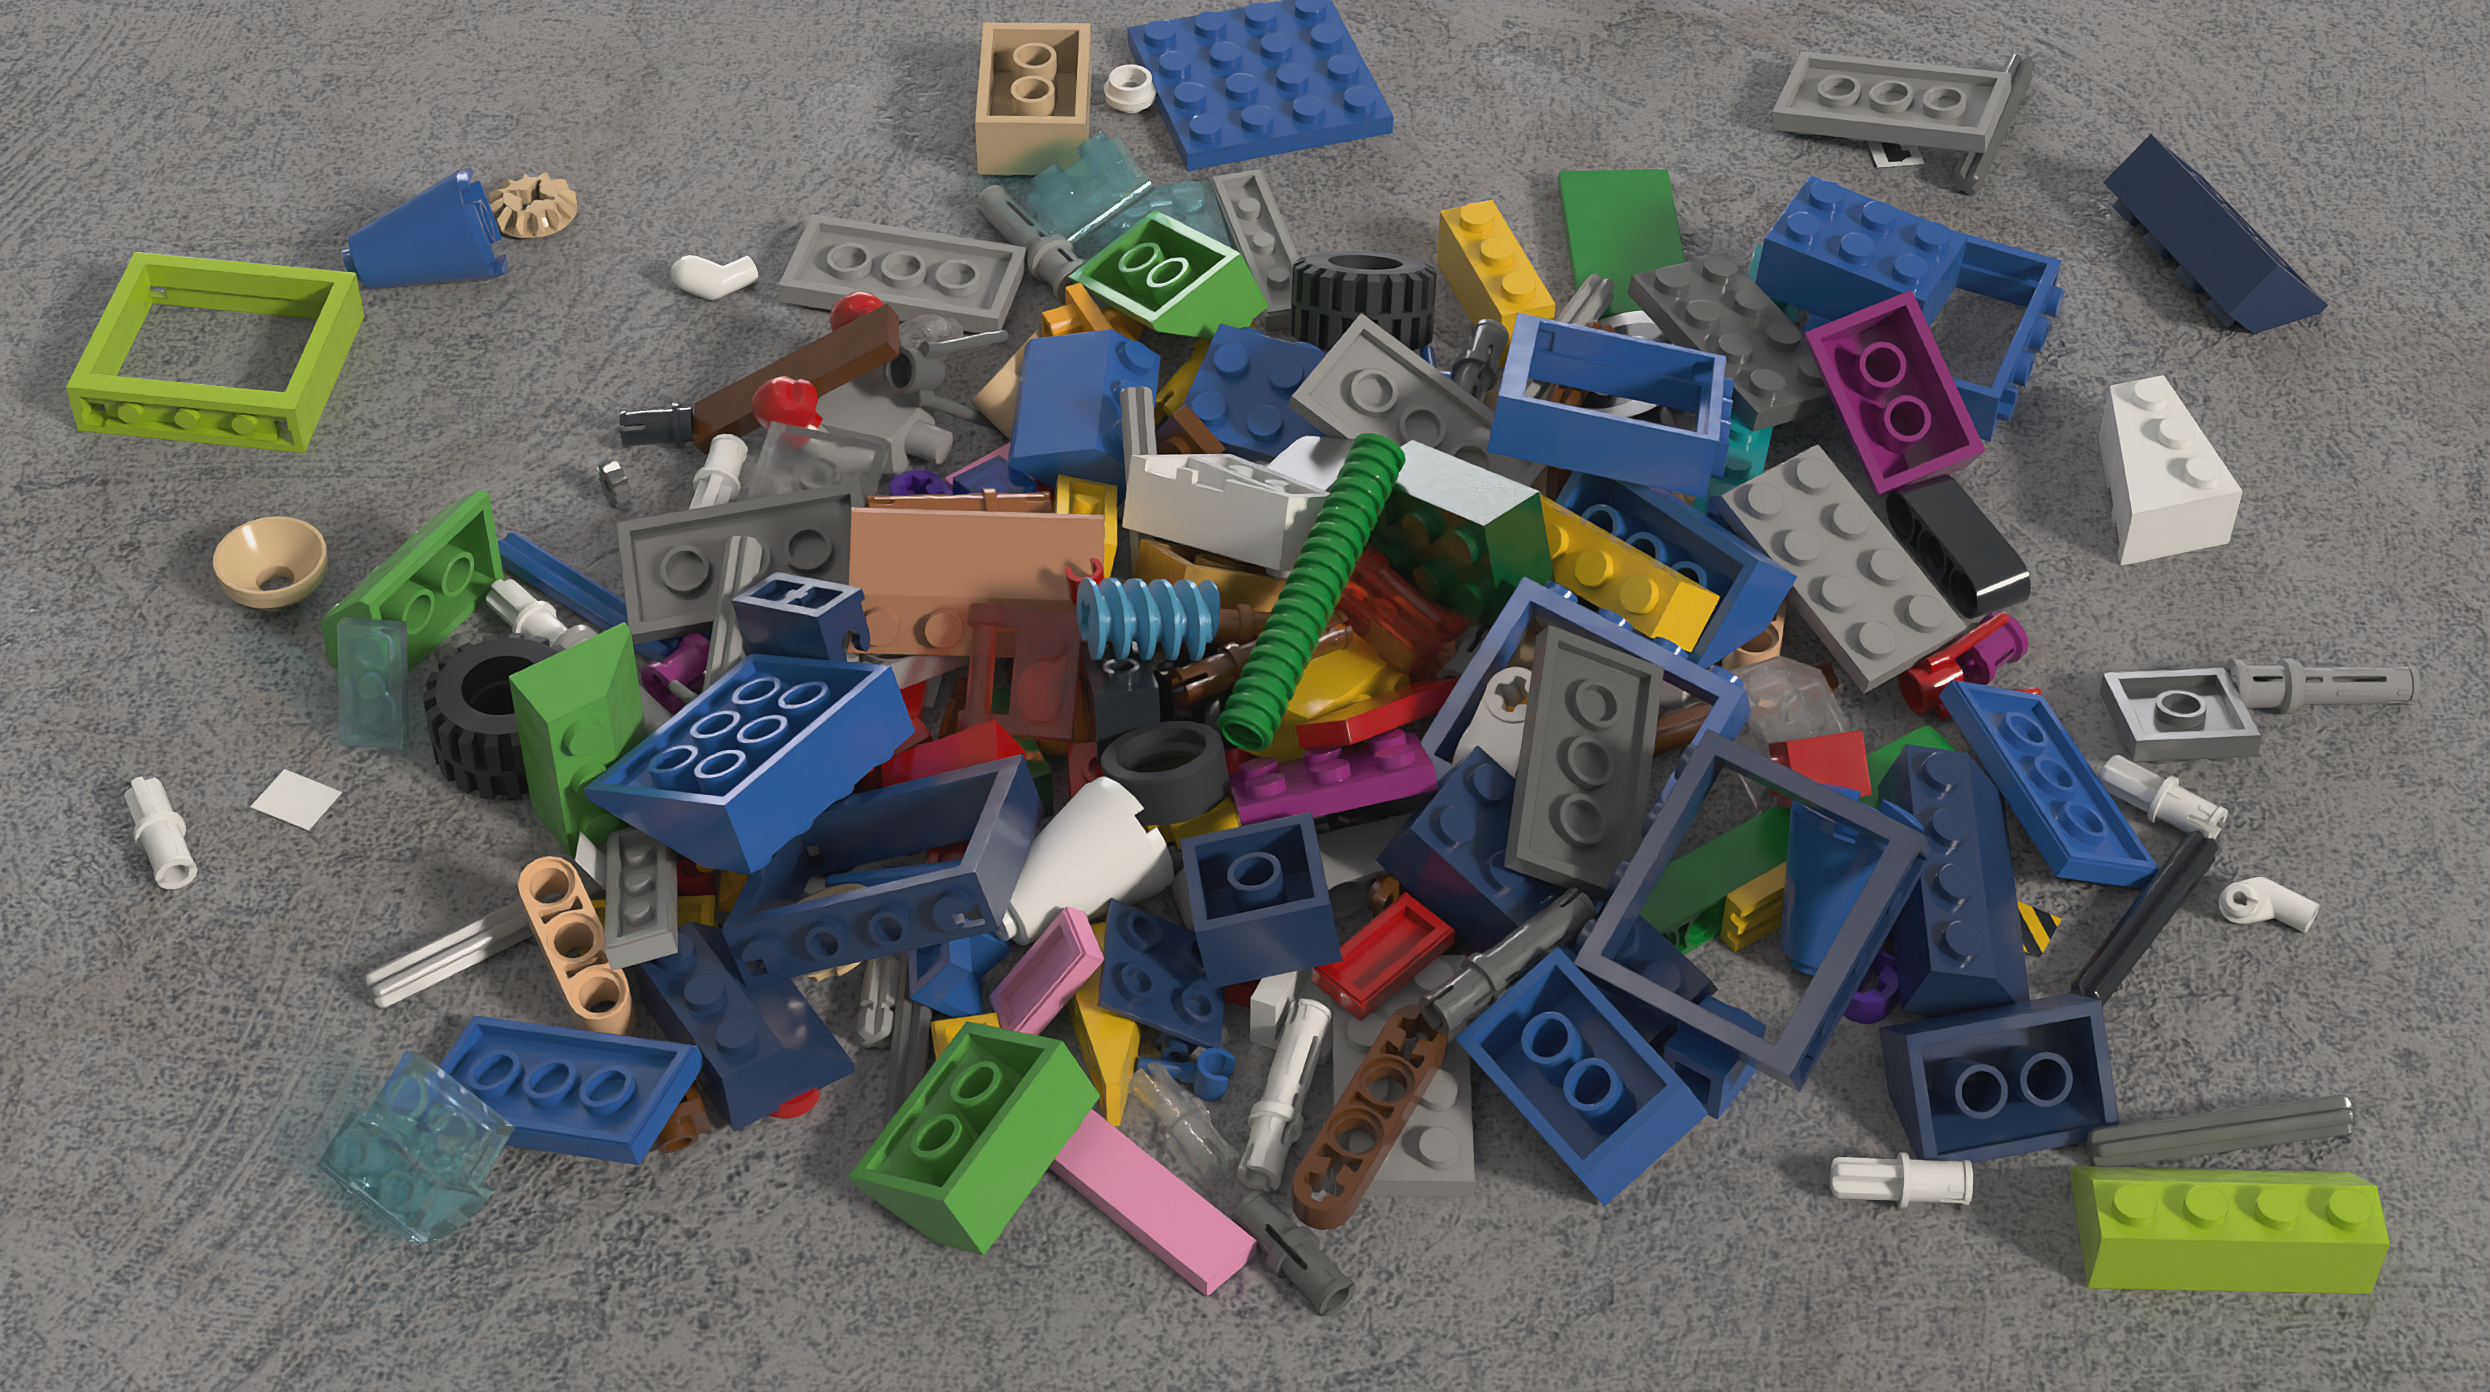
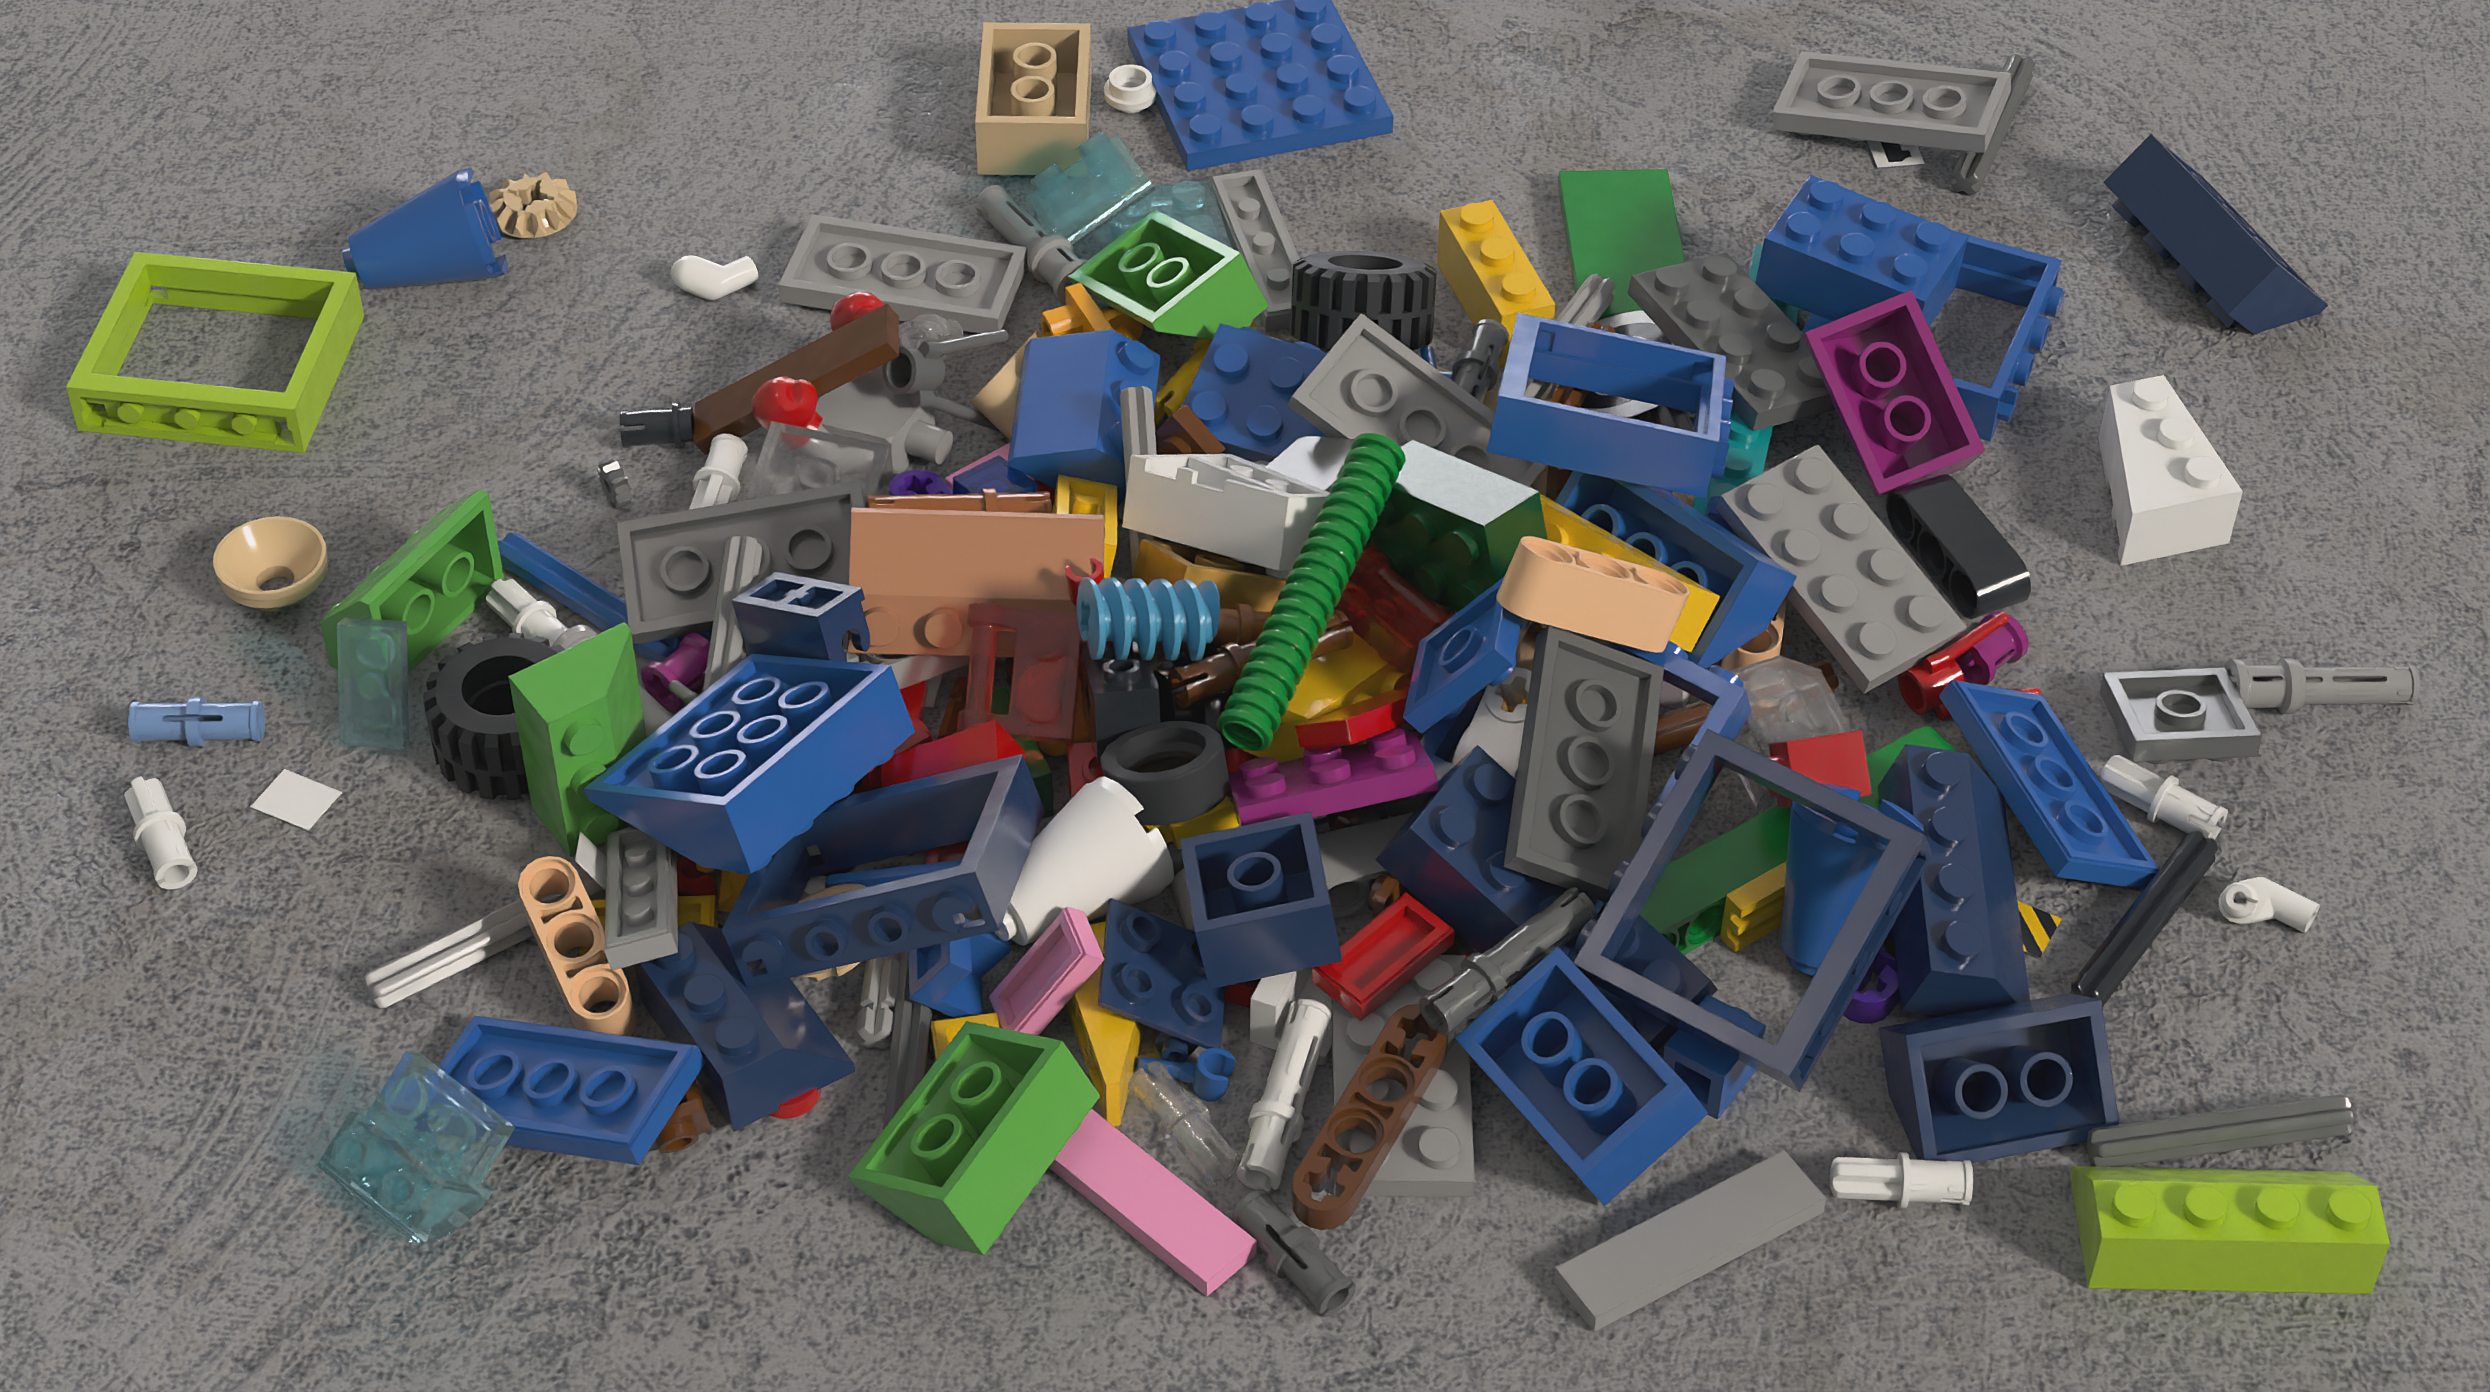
(196, 721): none -> medium blue pin
(1461, 659): none -> blue plate
(1592, 594): none -> light nougat beam
(1688, 1240): none -> light grey tile

